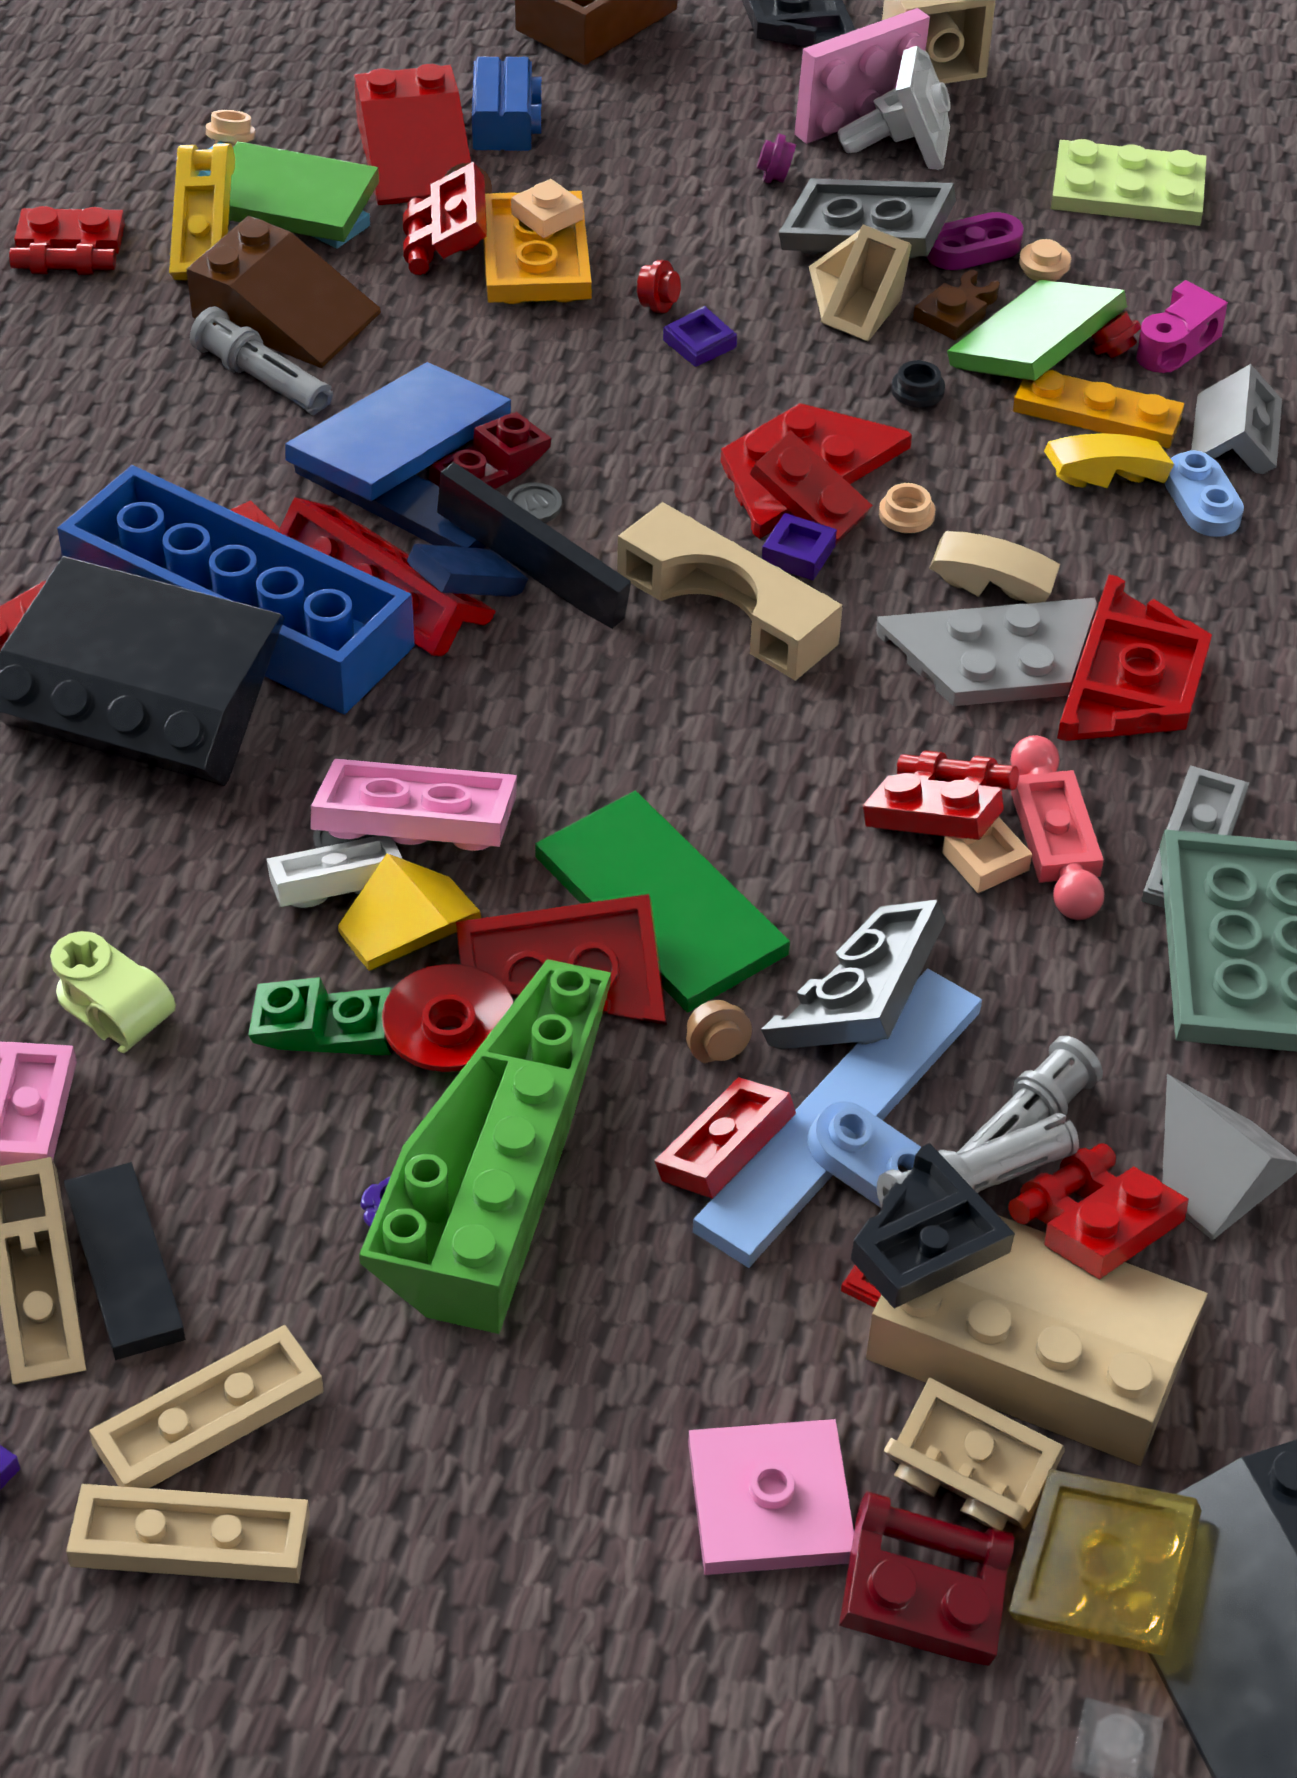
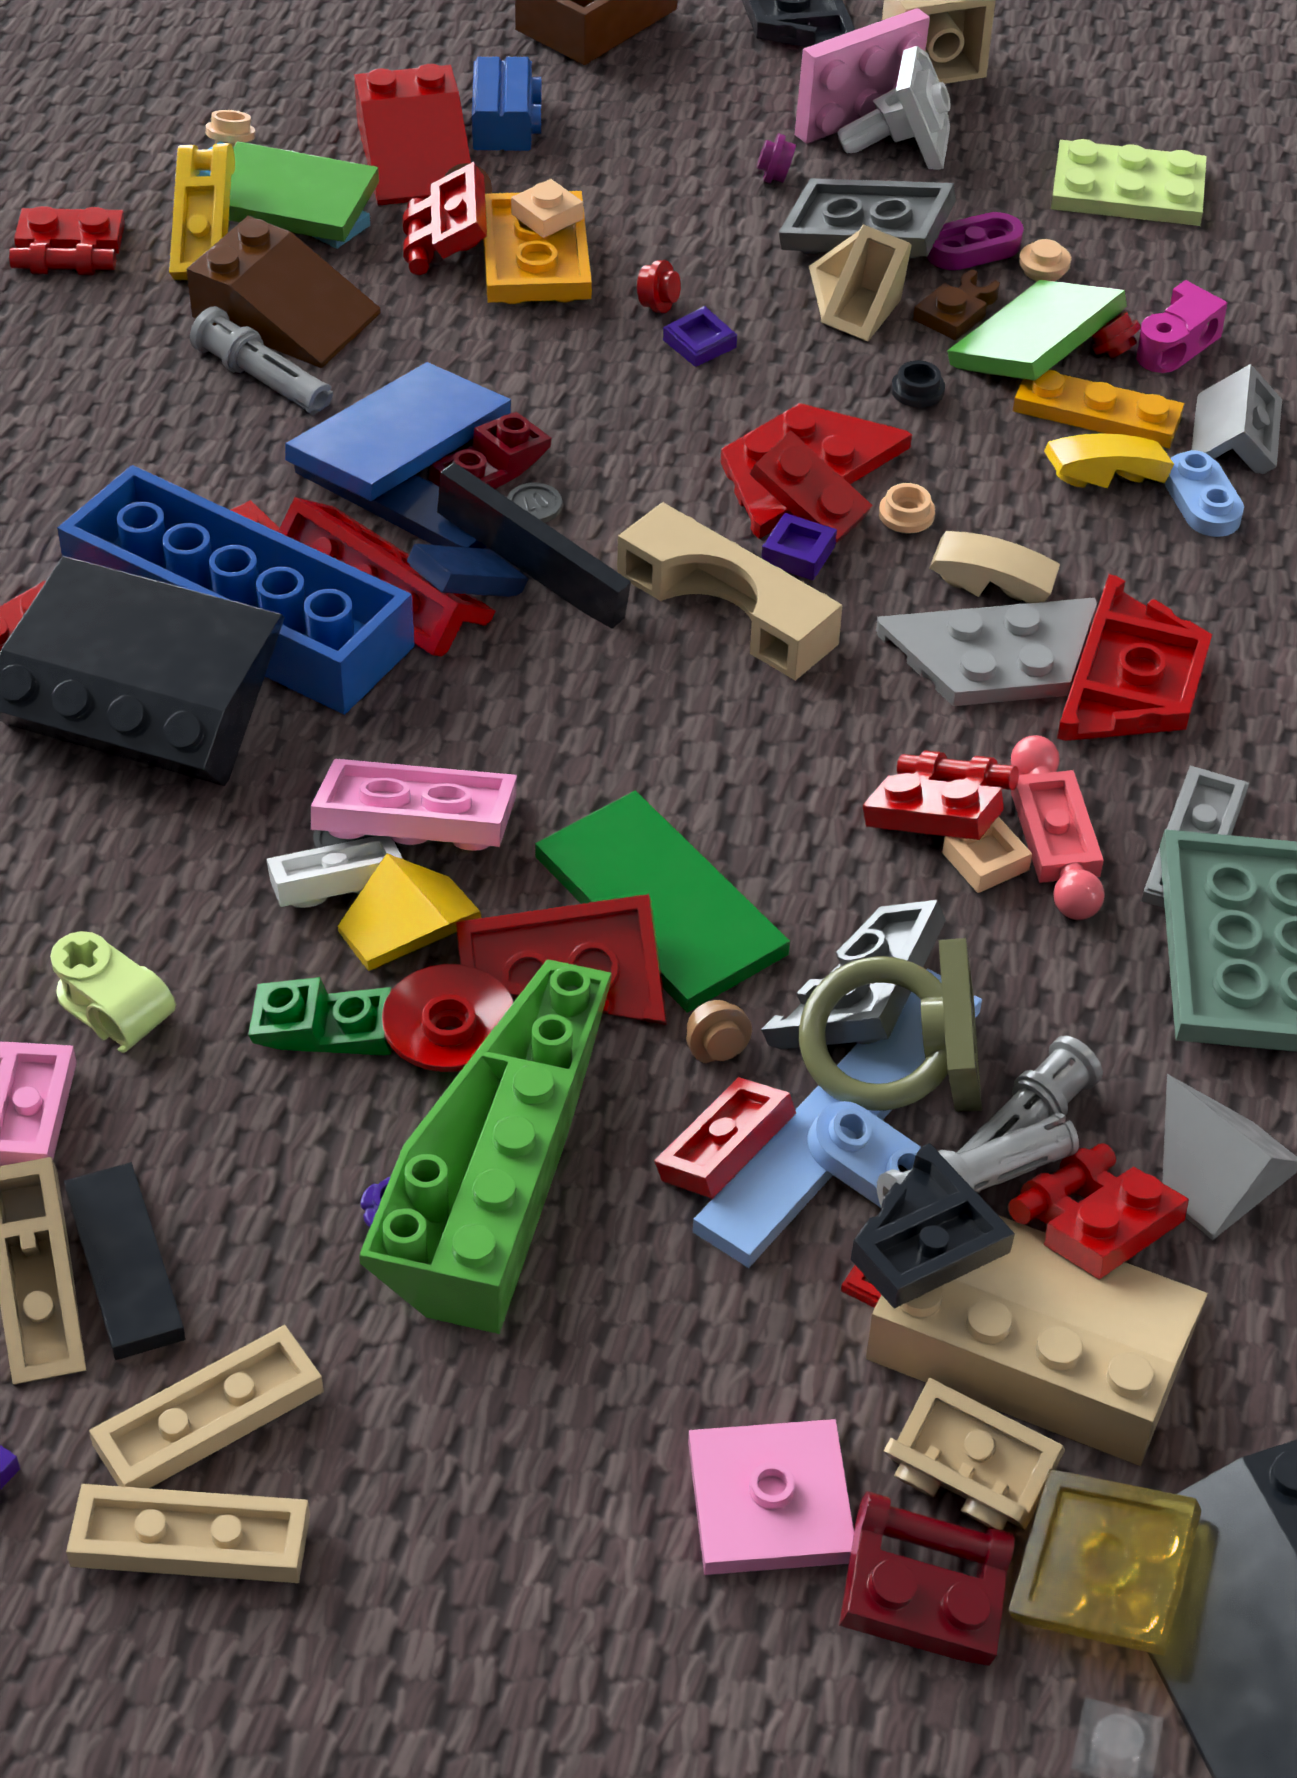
(946, 1030): none -> olive tile

